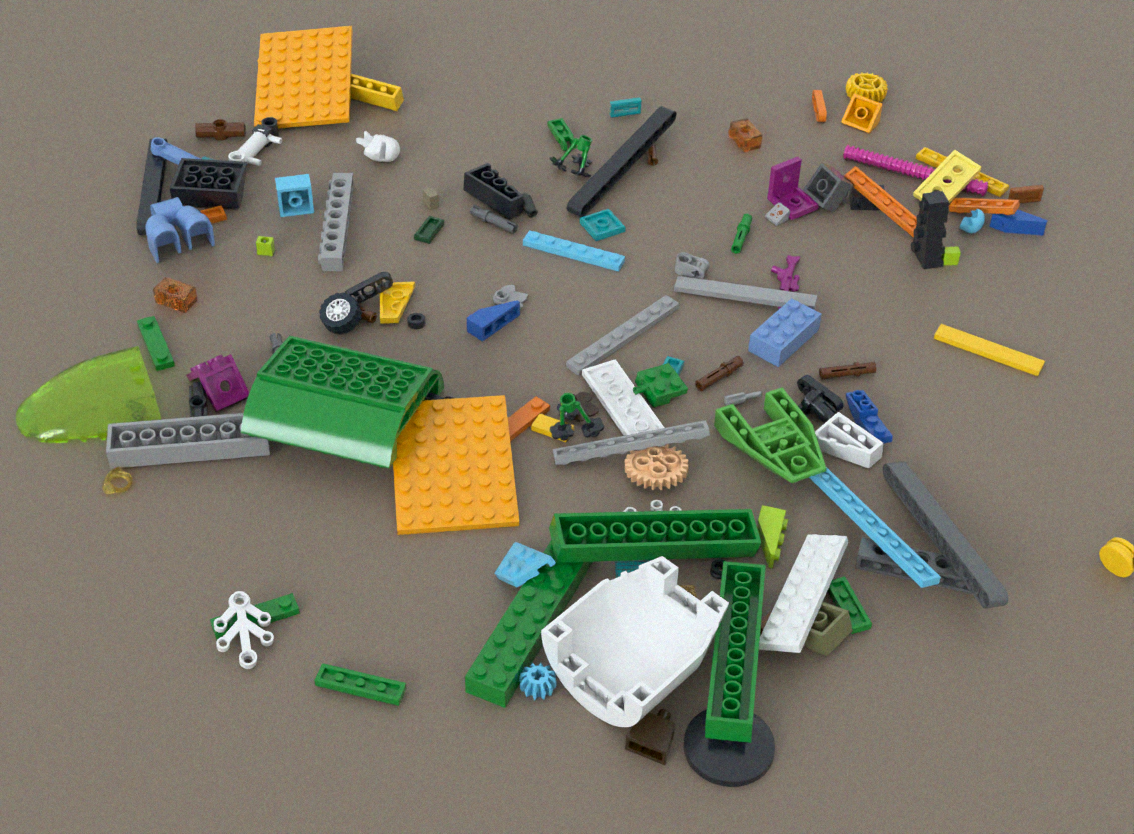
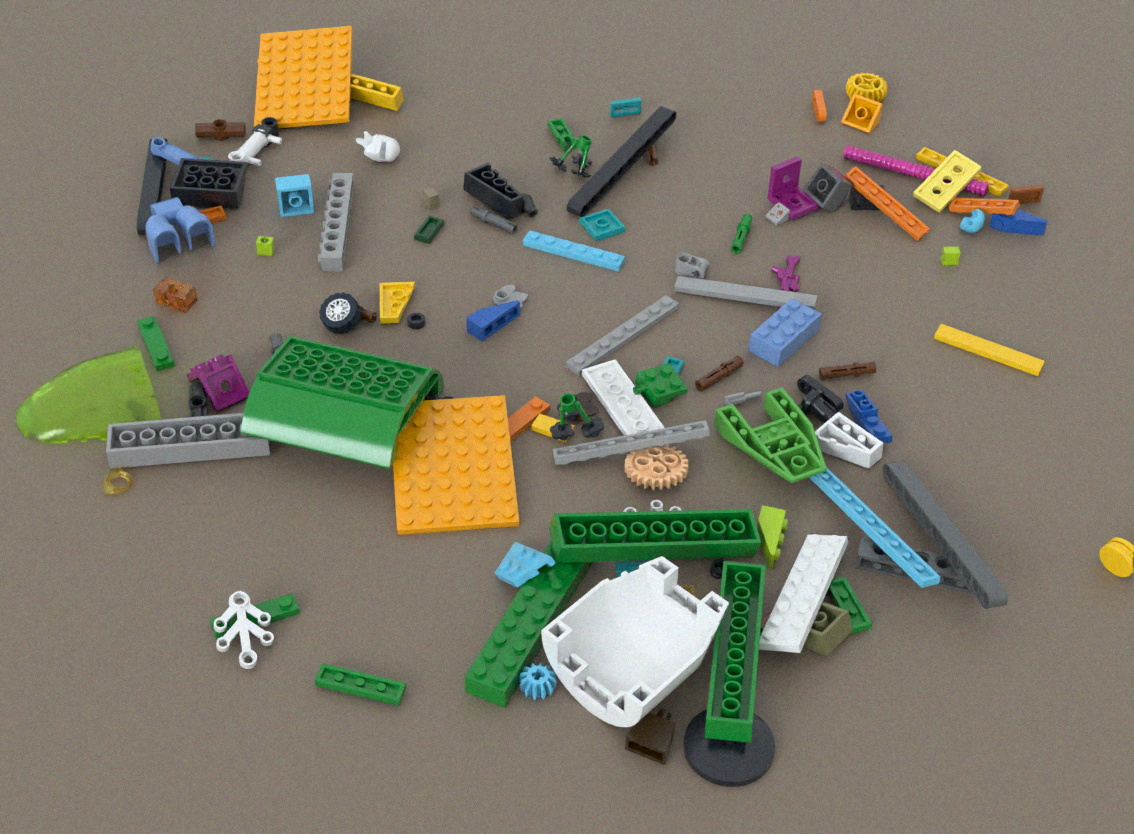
(382, 286): black beam -> none
(745, 135): clear orange brick -> none
(930, 229): black wedge -> none

